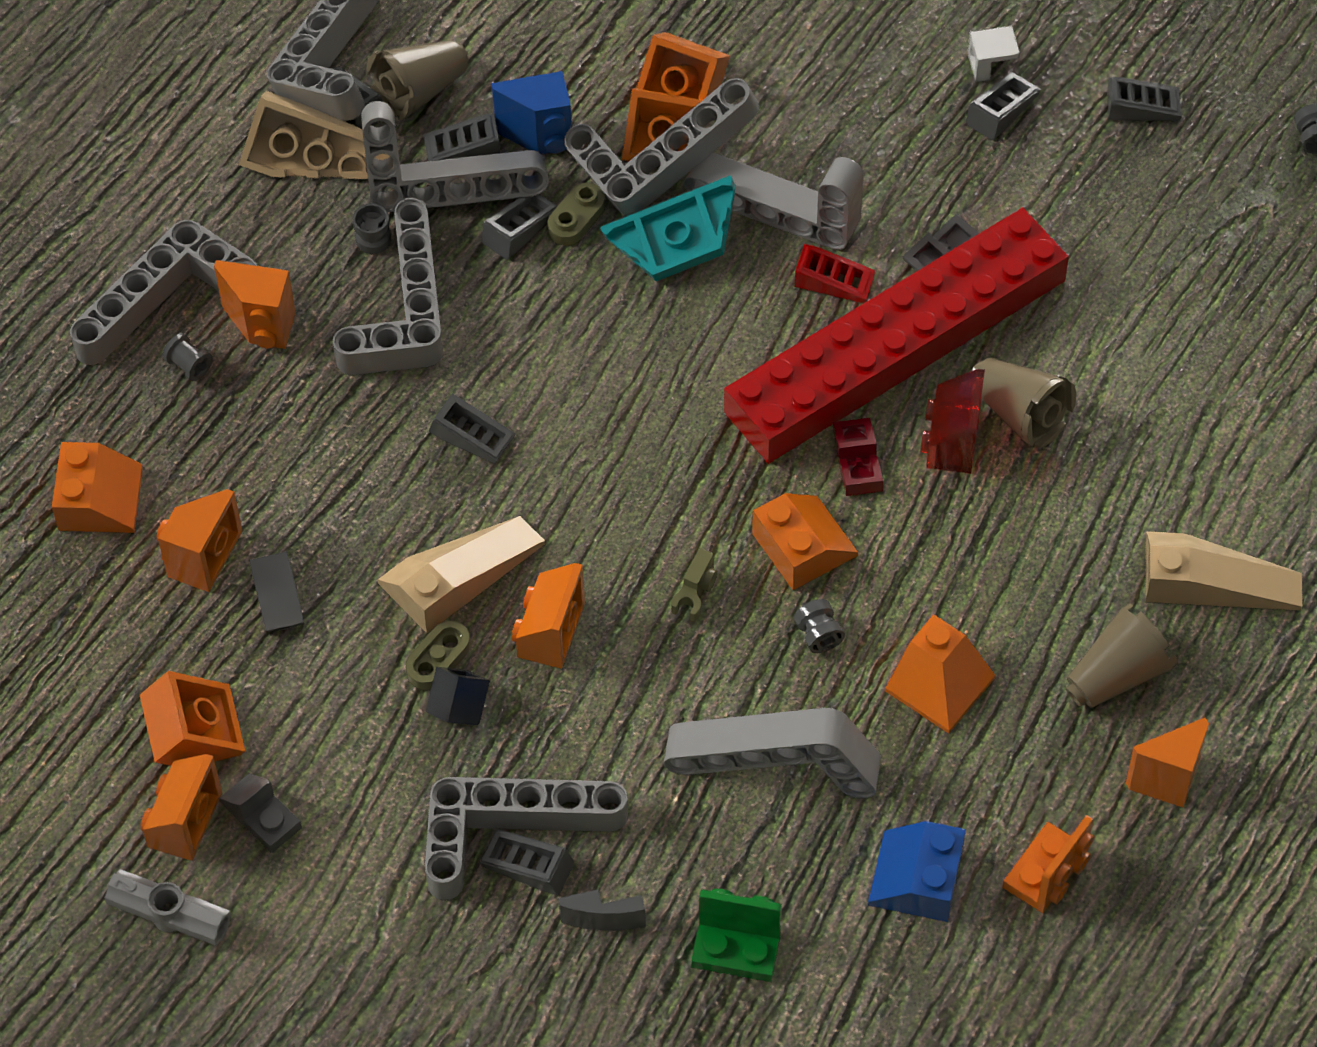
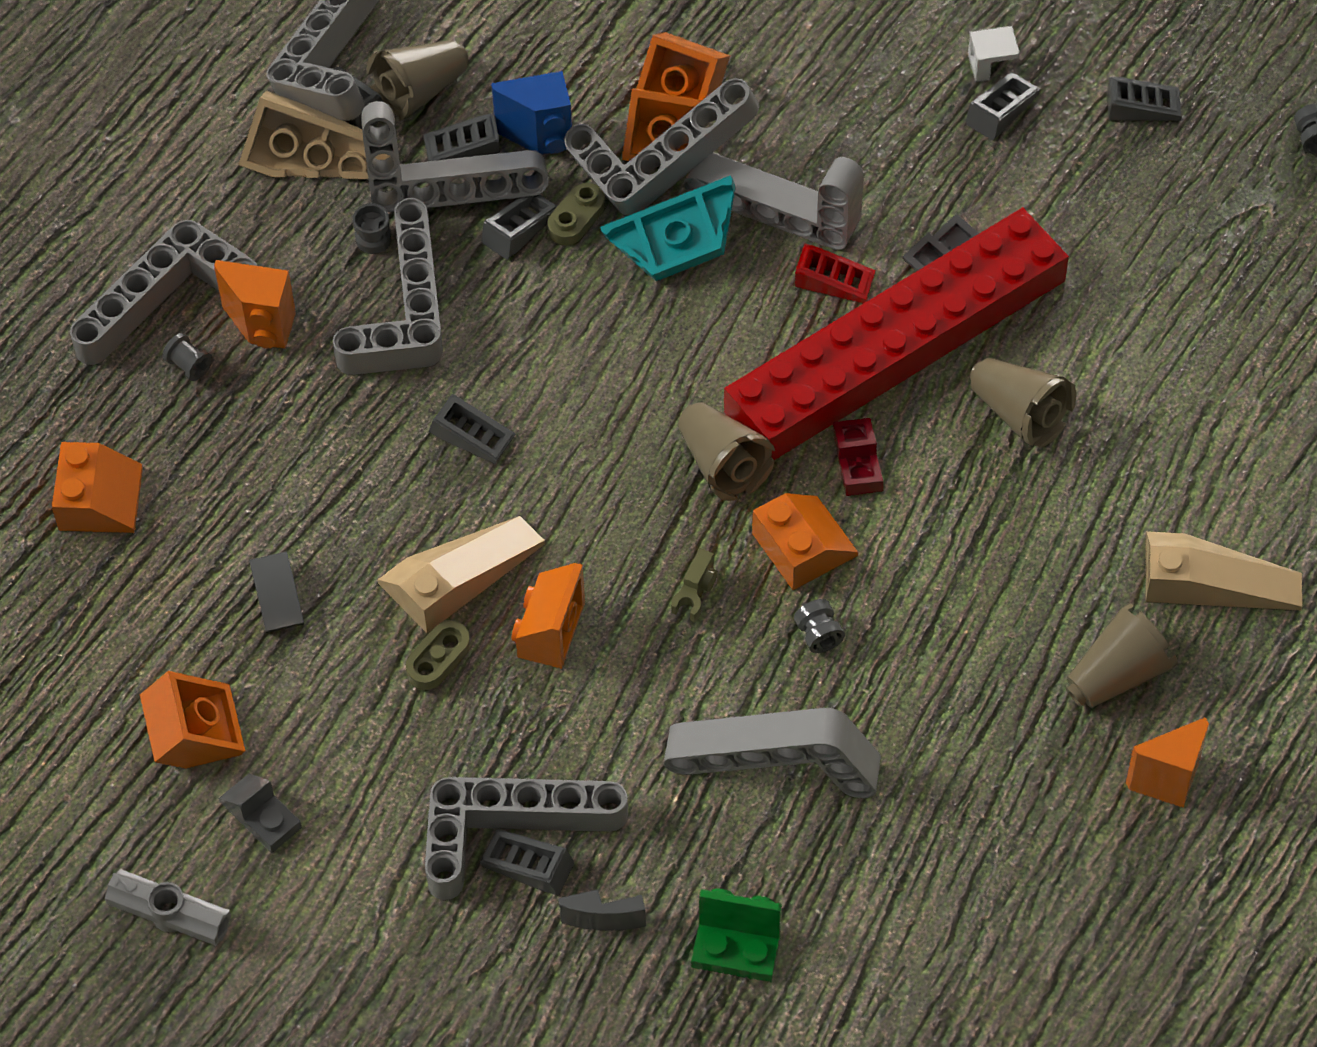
(182, 807): orange slope -> none
(200, 538): orange slope -> none
(457, 696): black panel -> none
(726, 451): none -> dark tan cone
(918, 869): blue slope -> none
(940, 674): orange slope -> none
(954, 423): clear red slope -> none
(1048, 863): orange bracket -> none

